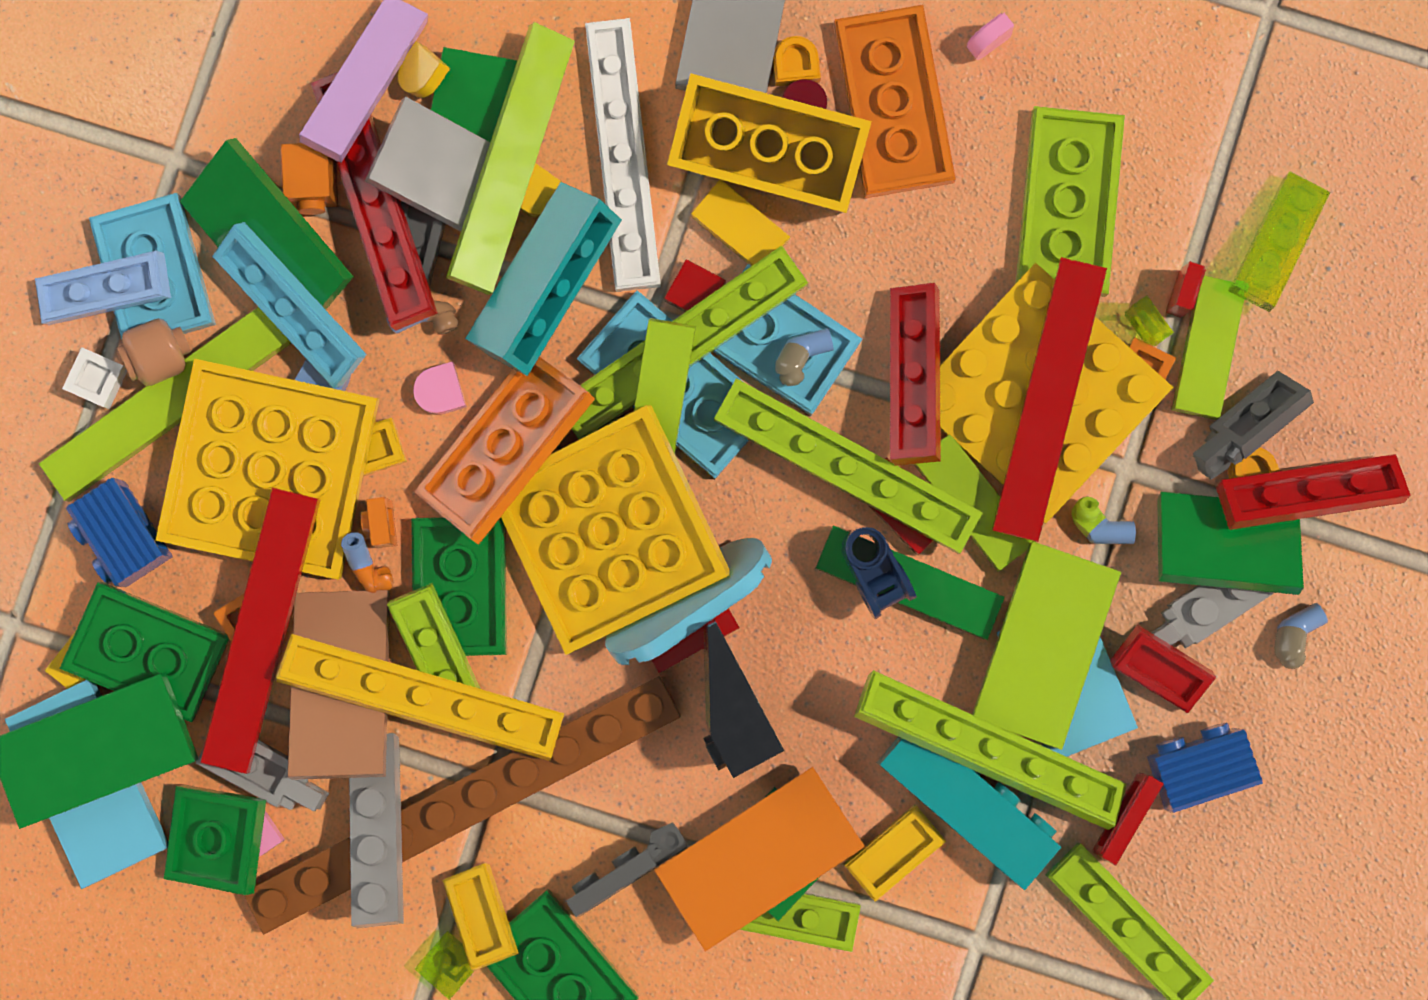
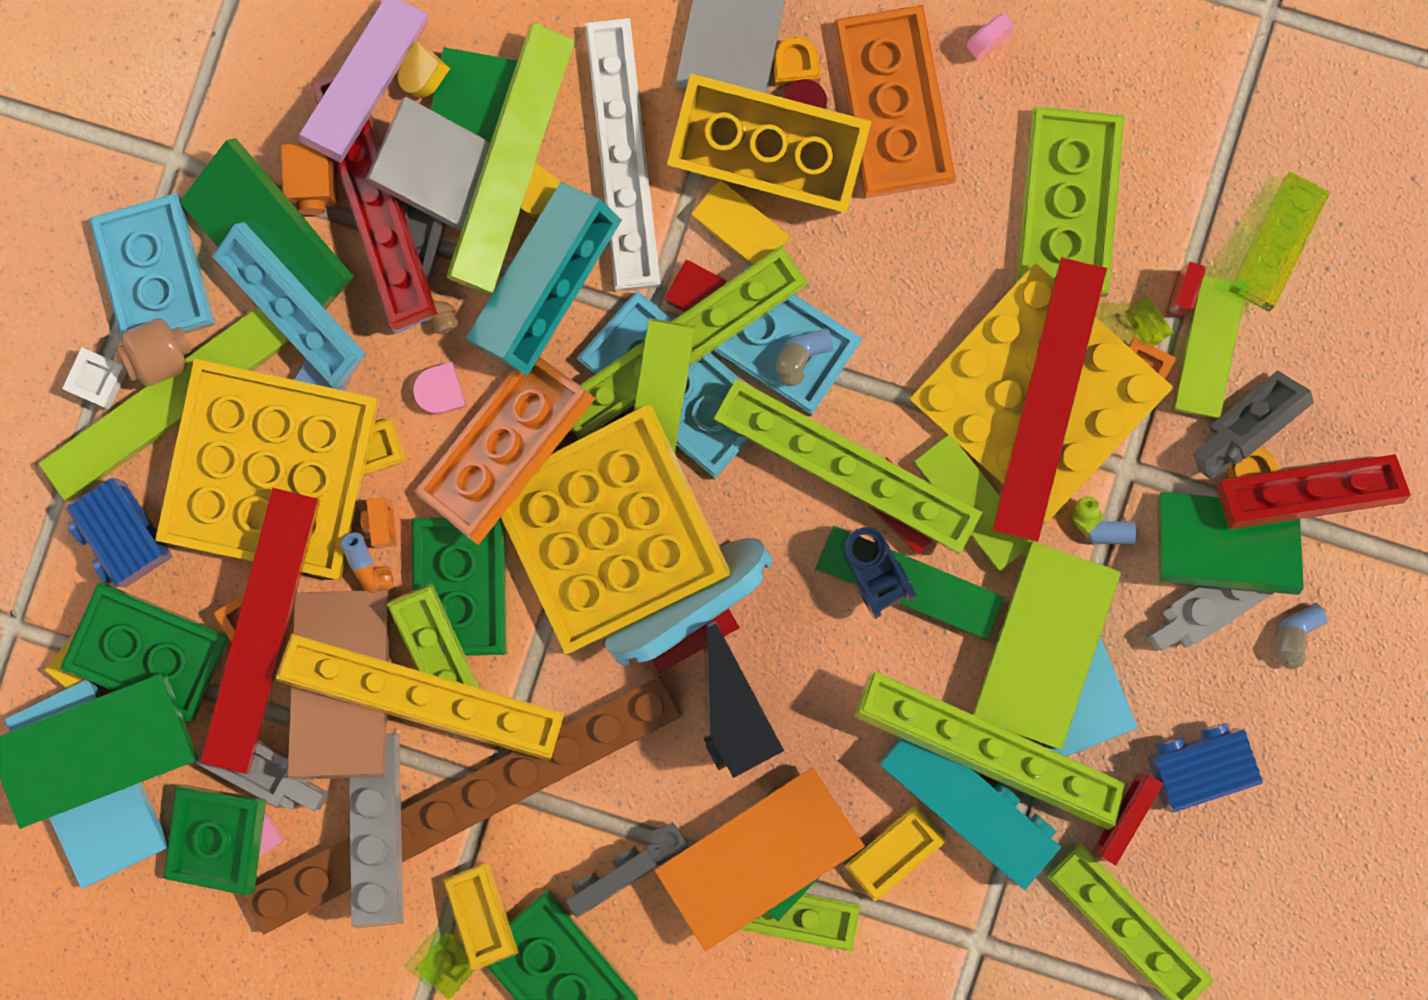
(103, 288): light blue tile -> none
(915, 374): red plate -> none
(1162, 669): red tile -> none

